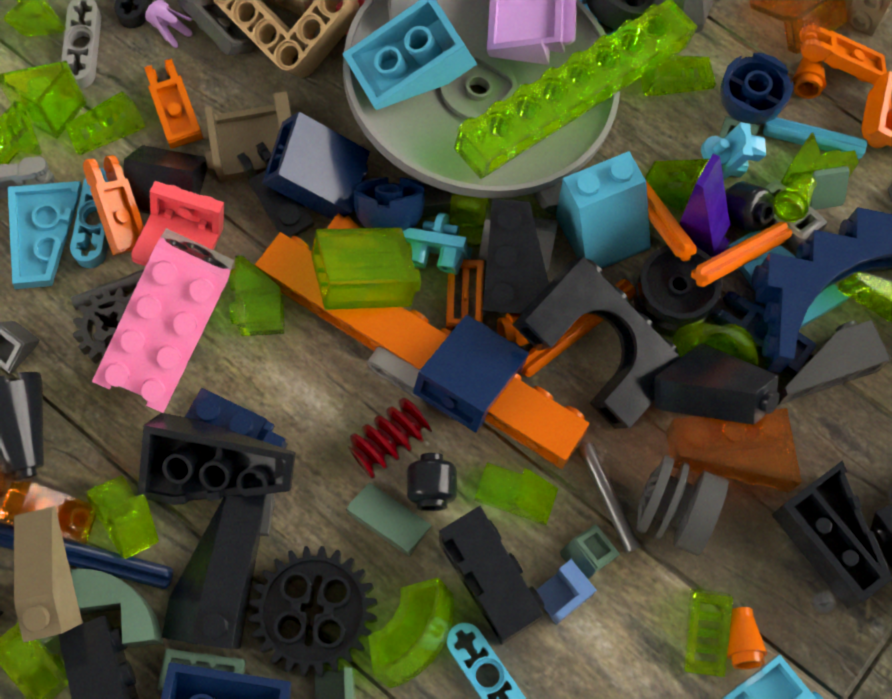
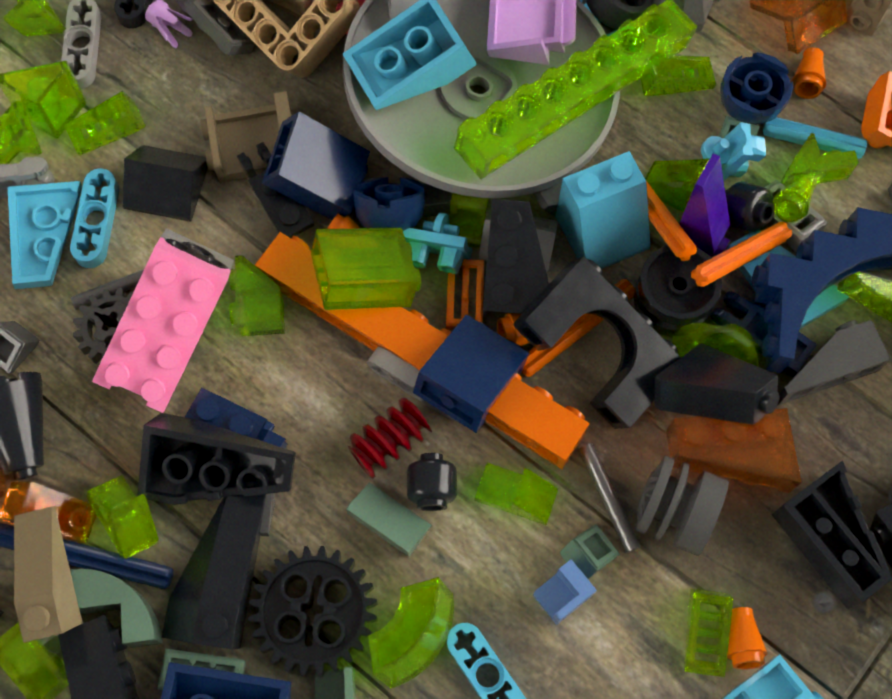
(114, 204): orange hinge -> none
(173, 107): orange hinge -> none
(182, 212): coral bracket -> none
(491, 575): black wedge -> none
(830, 187): sand green slope -> none
(842, 53): orange hinge -> none

